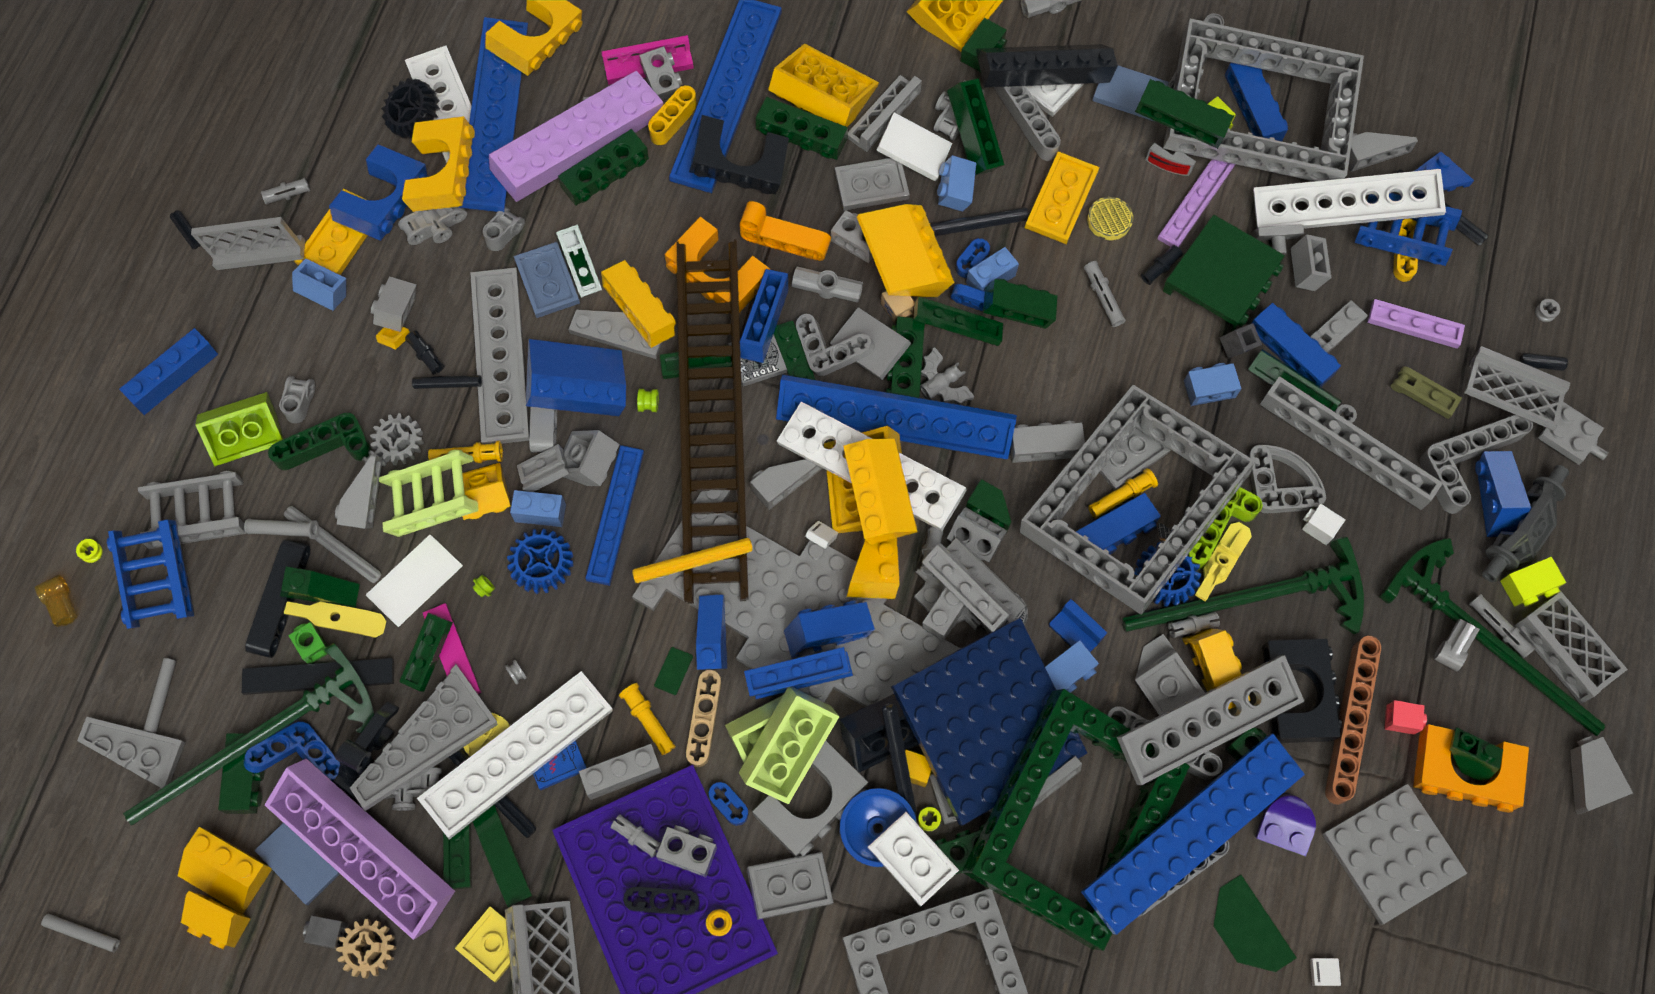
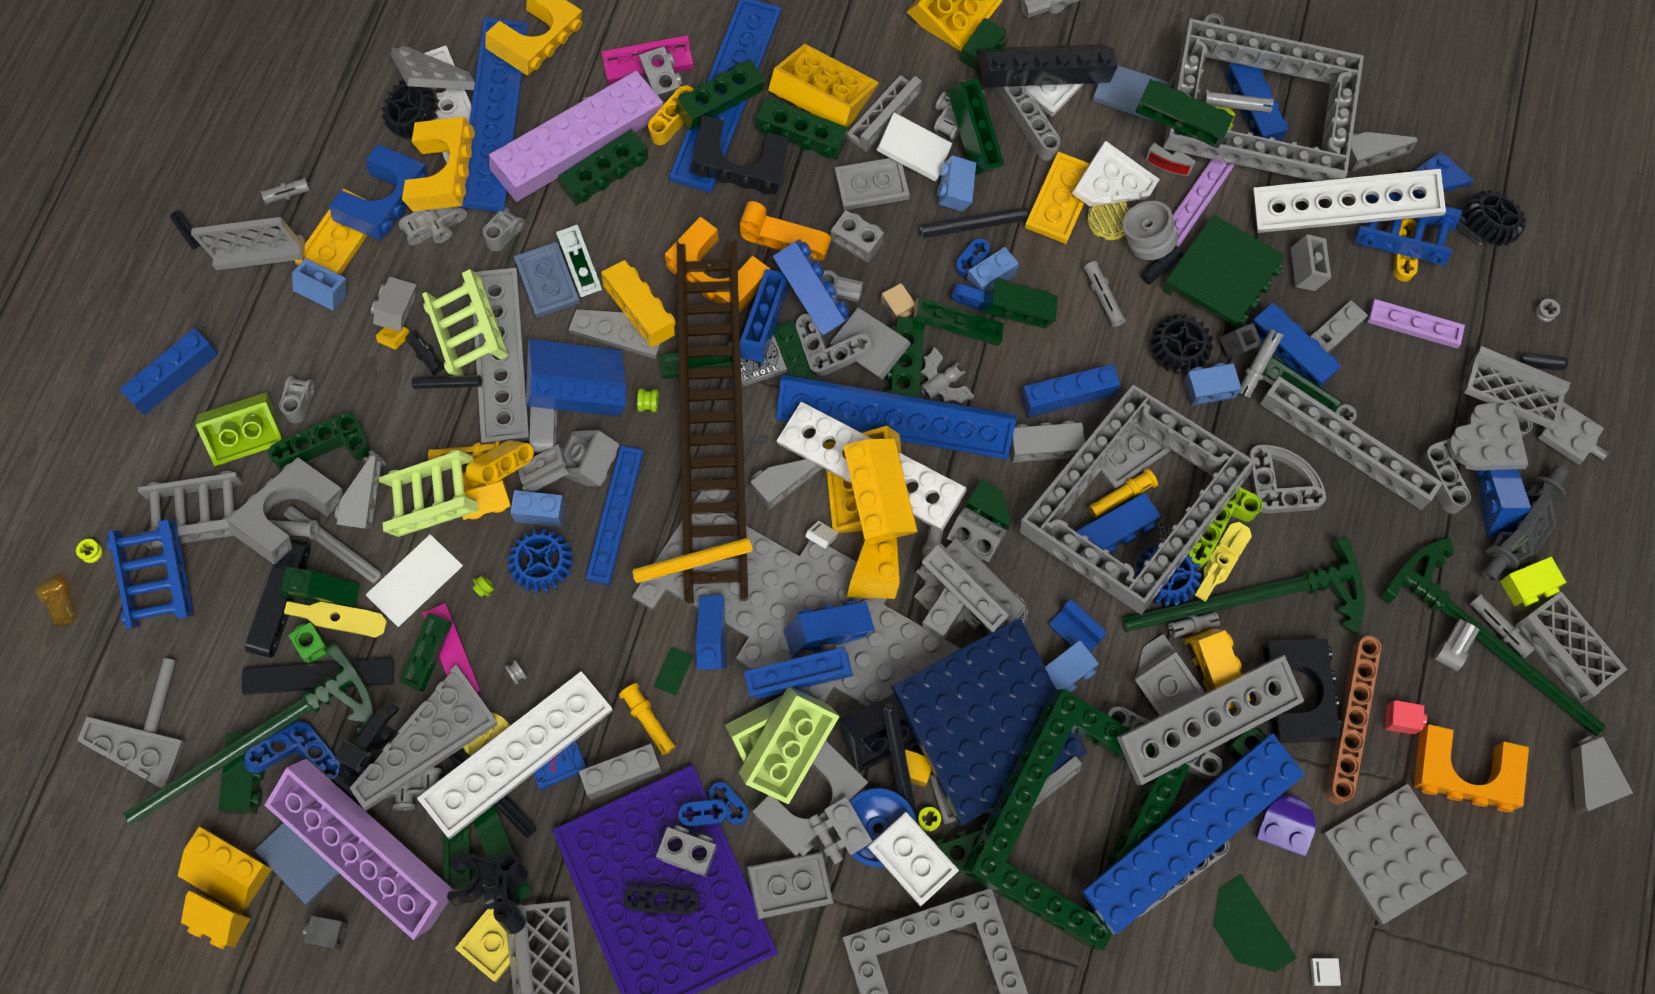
(80, 932): light grey piece -> none
(294, 482): none -> light grey arch
(366, 959): tan gear -> none
(403, 446): light grey gear -> none
(427, 71): none -> light grey plate
(486, 325): none -> yellowish green fence
(498, 883): none -> black piece
(499, 462): none -> yellow beam
(636, 835): light grey pin -> none
(703, 718): tan beam -> none
(703, 820): none -> blue beam
(719, 913): yellow plate -> none
(733, 94): none -> dark green brick
(811, 286): none -> brick
(847, 826): none -> light grey plate
(906, 251): yellow slope -> none
(1070, 390): none -> blue brick
(1114, 179): none -> white plate
(1150, 230): none -> light grey wheel
(1193, 339): none -> black gear
(1237, 101): none -> light grey pin
(1259, 364): none -> light grey pin
(1278, 235): light grey tile -> none
(1322, 523): white brick -> none
(1426, 392): olive plate -> none
(1475, 756): dark green slope -> none
(1489, 440): none -> light grey plate
(1494, 218): none -> black gear

